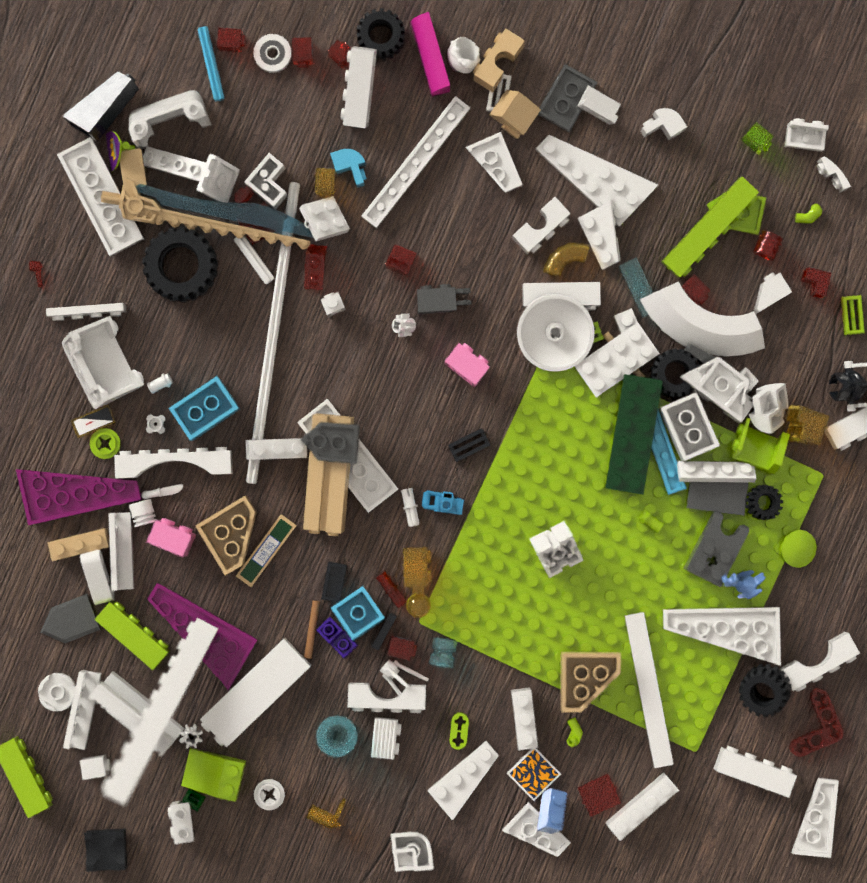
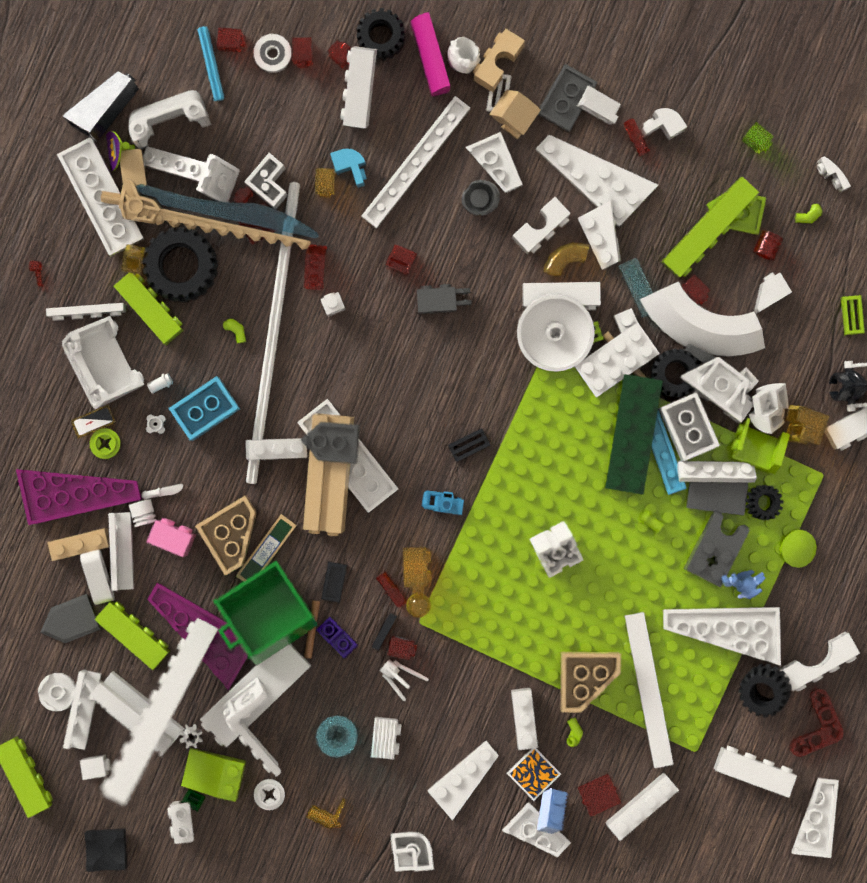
(133, 259): none -> clear yellow brick
(133, 465): white arch -> none
(148, 307): none -> lime brick
(236, 328): none -> lime arm
(239, 708): none -> white bracket
(254, 259): white axle -> none
(264, 614): none -> green container
(324, 218): white plate -> none
(357, 613): medium azure brick -> none
(361, 696): white arch -> none
(403, 325): white gear -> none
(410, 507): white axle -> none
(443, 652): clear light blue wheel -> none
(454, 729): lime beam -> none
(467, 364): bright pink brick -> none
(481, 198): none -> dark grey piece
(636, 137): none -> clear red axle
(806, 135): white bracket -> none
(818, 279): clear red piece -> none

